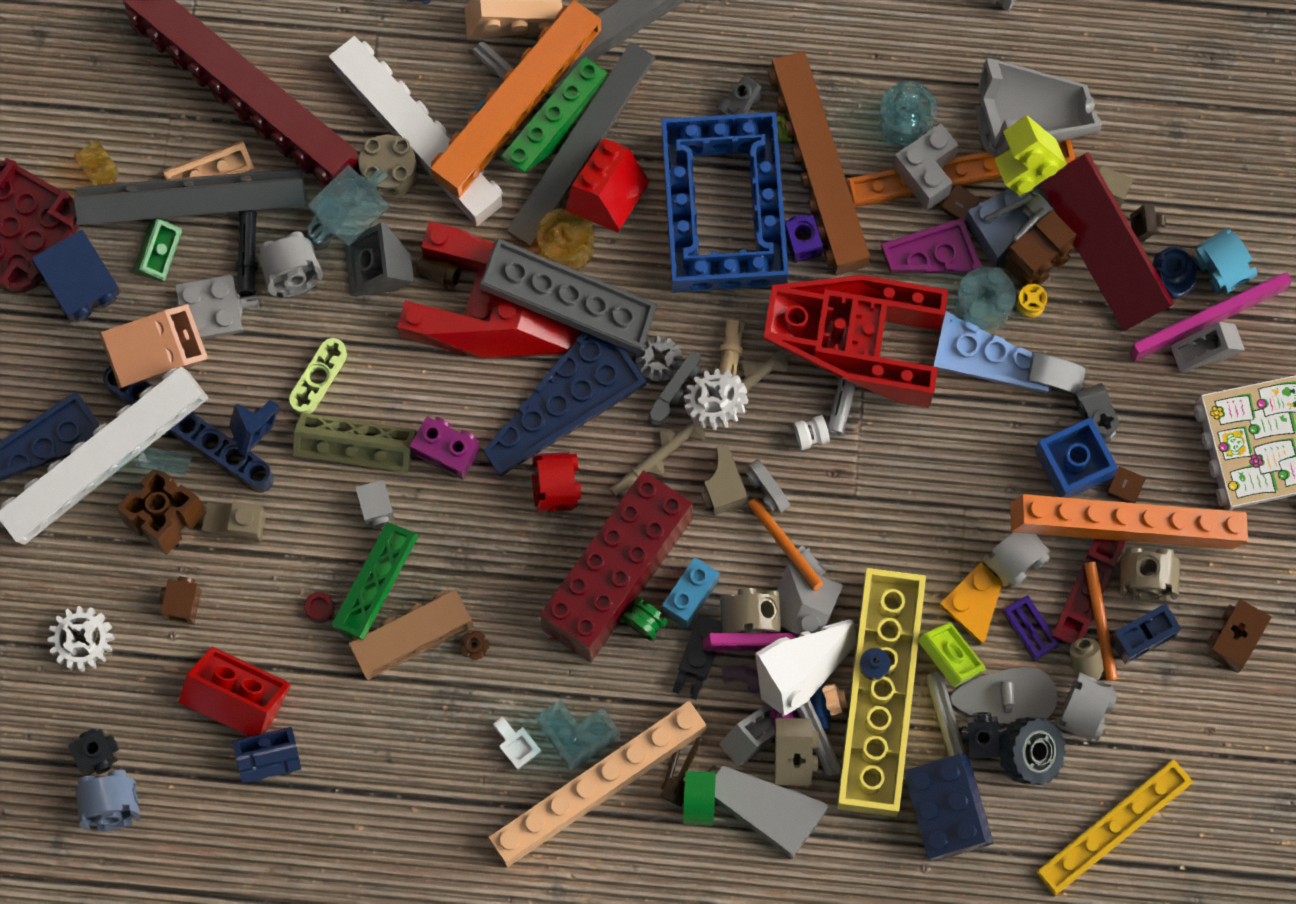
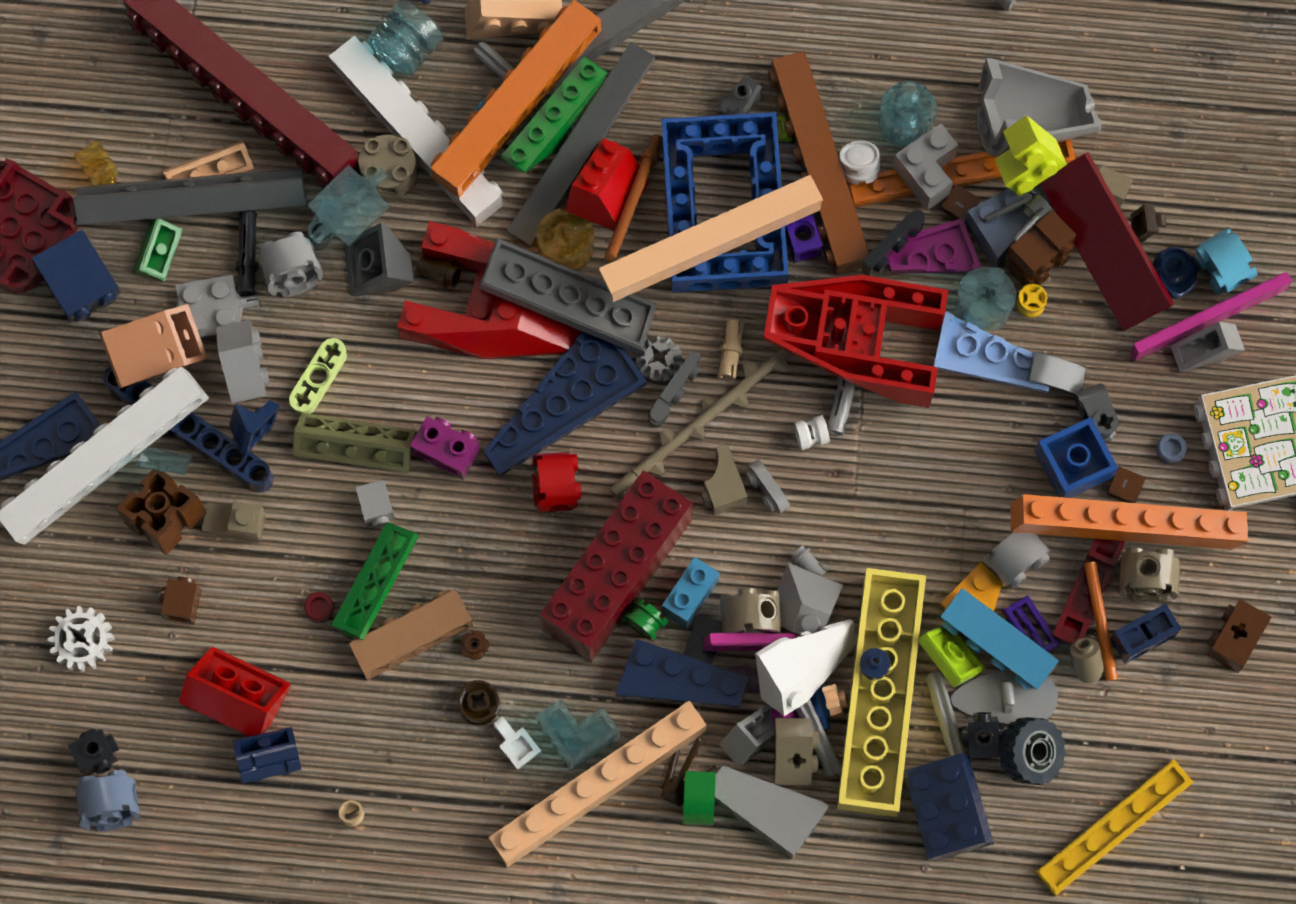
(239, 355): none -> light grey brick
(349, 809): none -> tan hinge
(405, 38): none -> clear light blue wheel
(478, 702): none -> dark brown wheel
(648, 160): none -> dark orange bar
(667, 675): none -> dark blue wing
(711, 238): none -> light nougat tile
(716, 399): white gear -> none
(785, 544): orange bar -> none
(860, 162): none -> white wheel
(893, 242): none -> black hinge
(999, 639): none -> dark azure brick
(1086, 706): light grey brick -> none
(1171, 448): none -> sand blue tile

